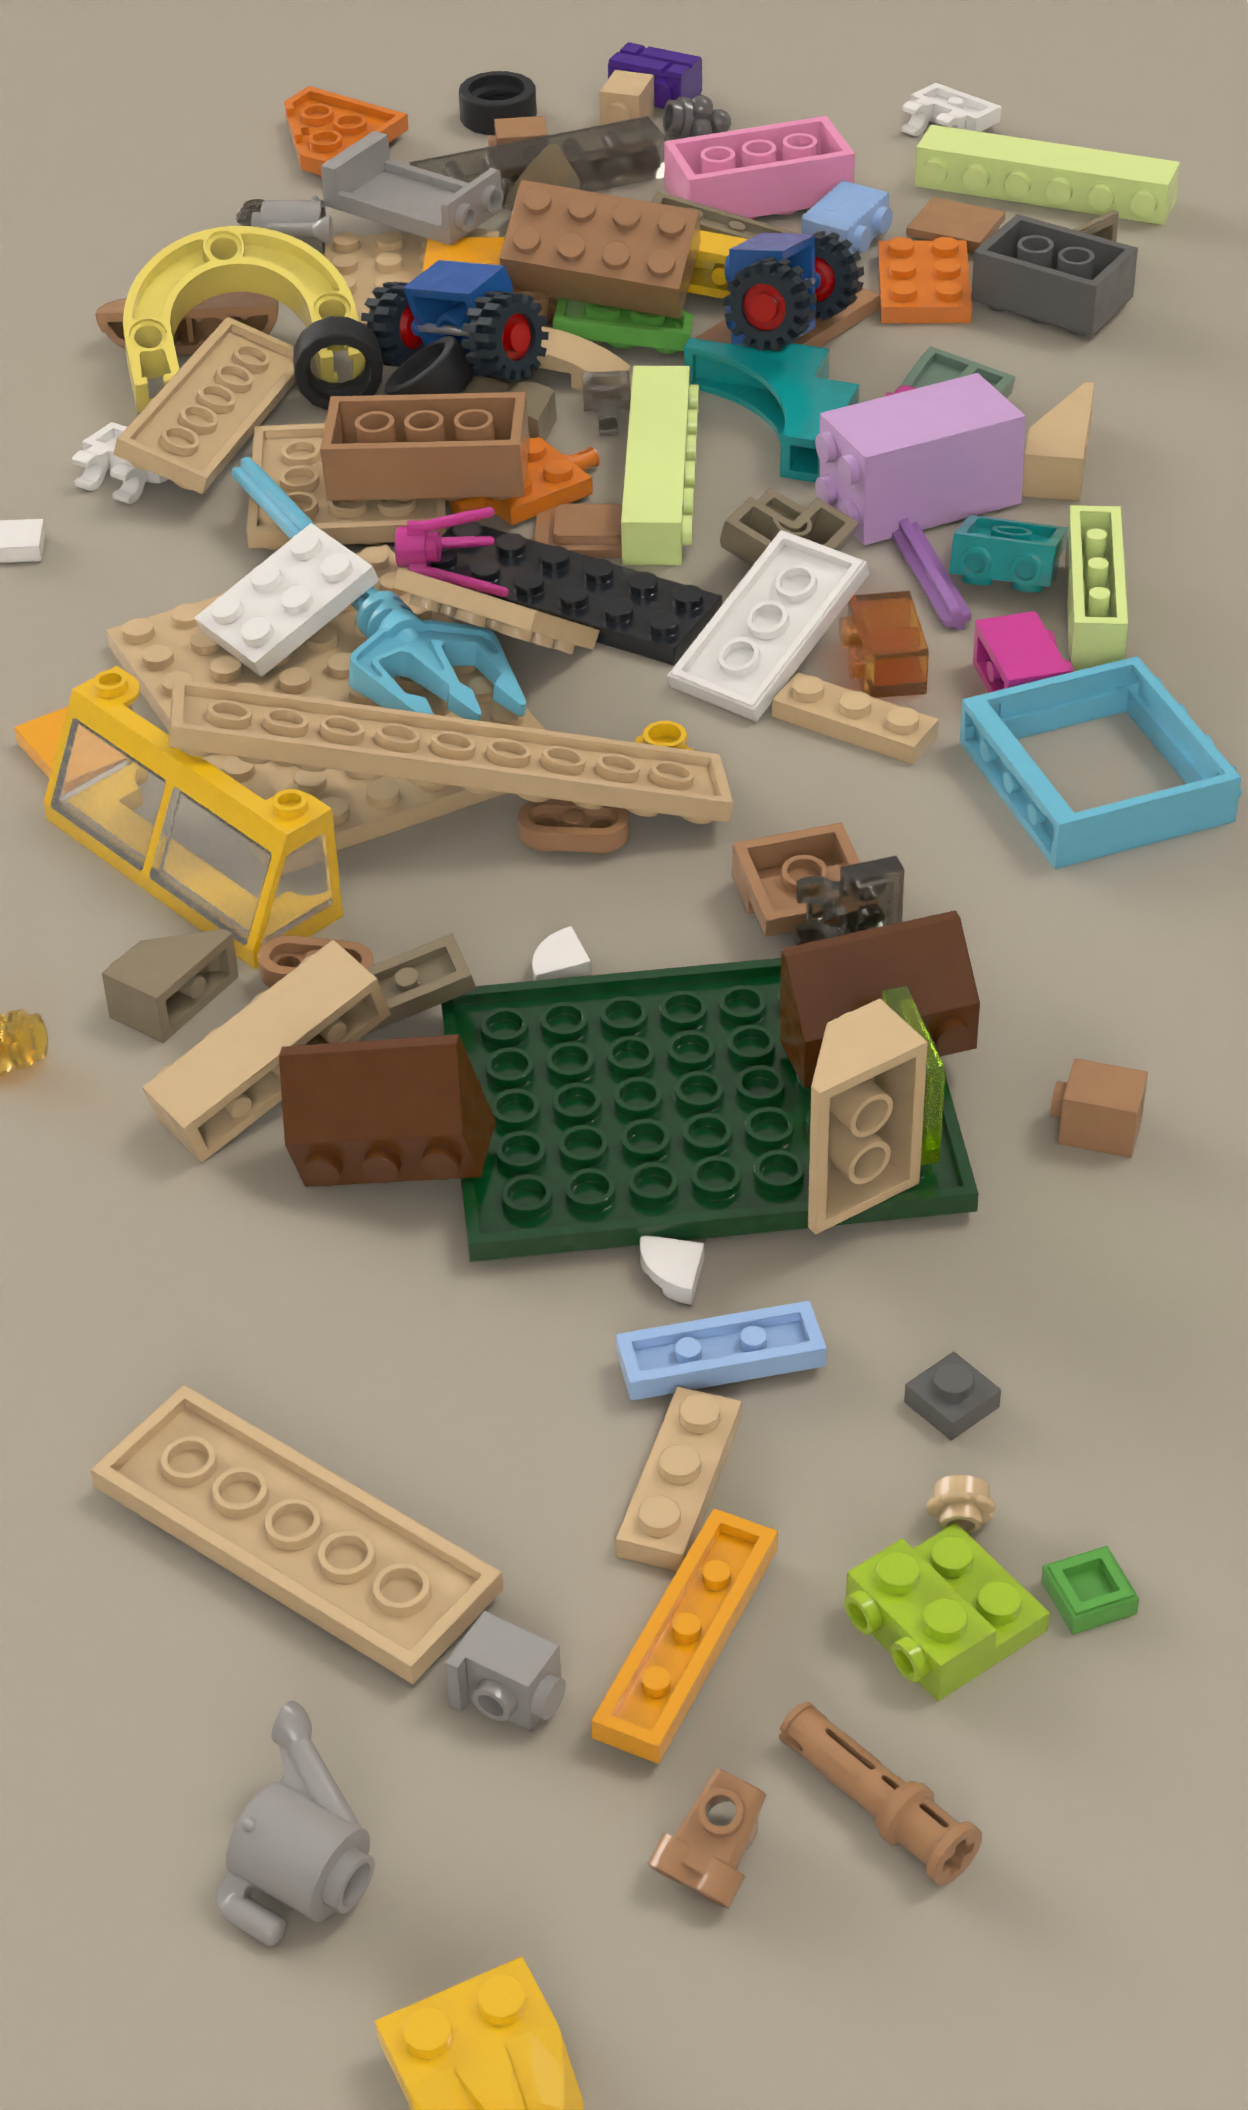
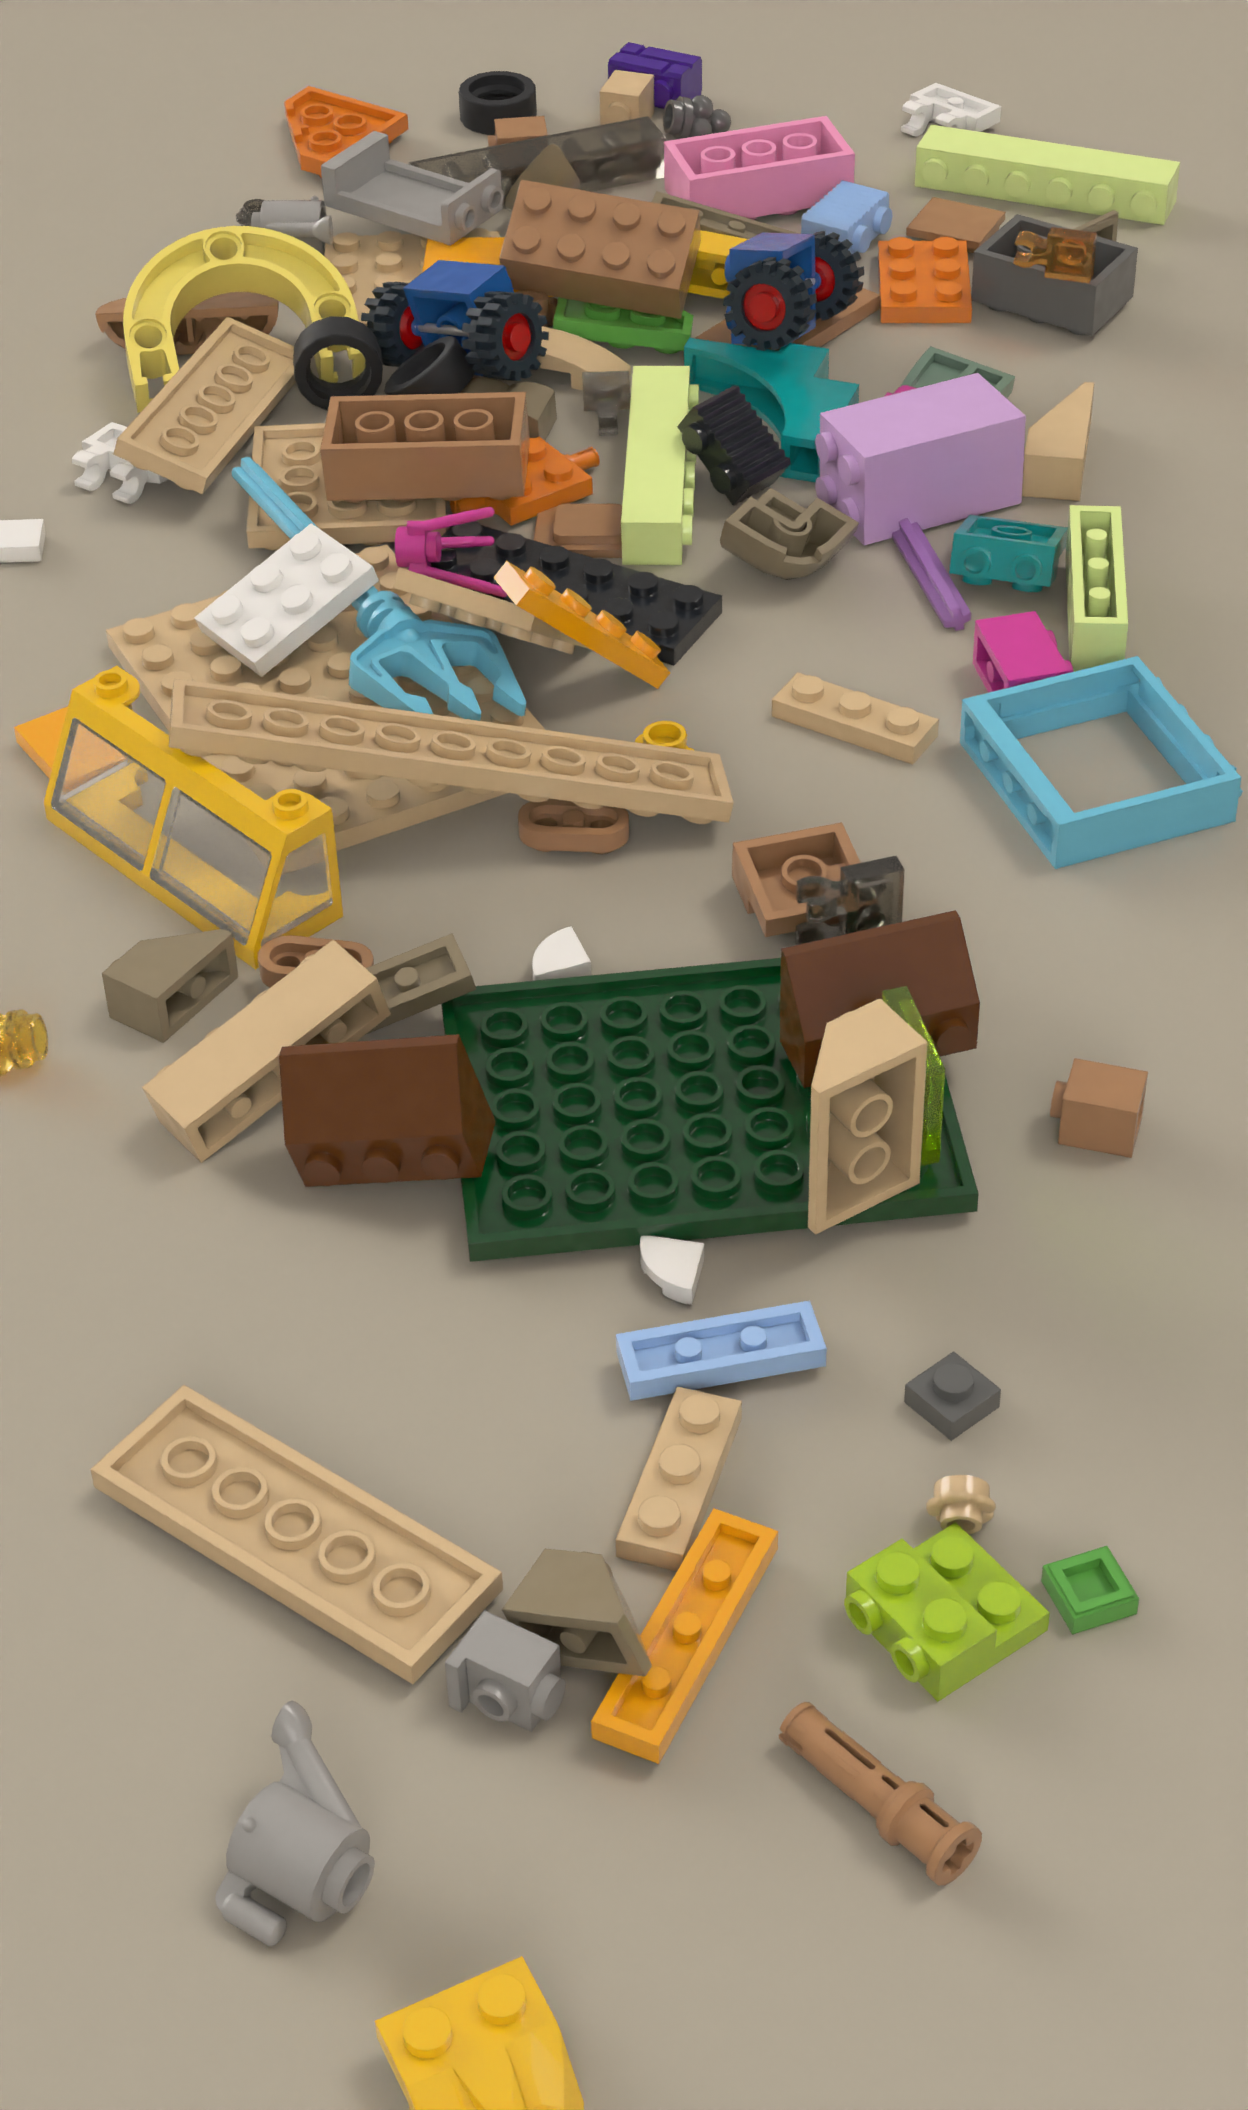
(573, 617): none -> light orange plate
(581, 1609): none -> dark tan slope
(707, 1854): medium nougat plate -> none
(733, 445): none -> black brick
(768, 625): white tile -> none
(885, 644): clear orange brick -> none
(1065, 253): none -> clear orange plate

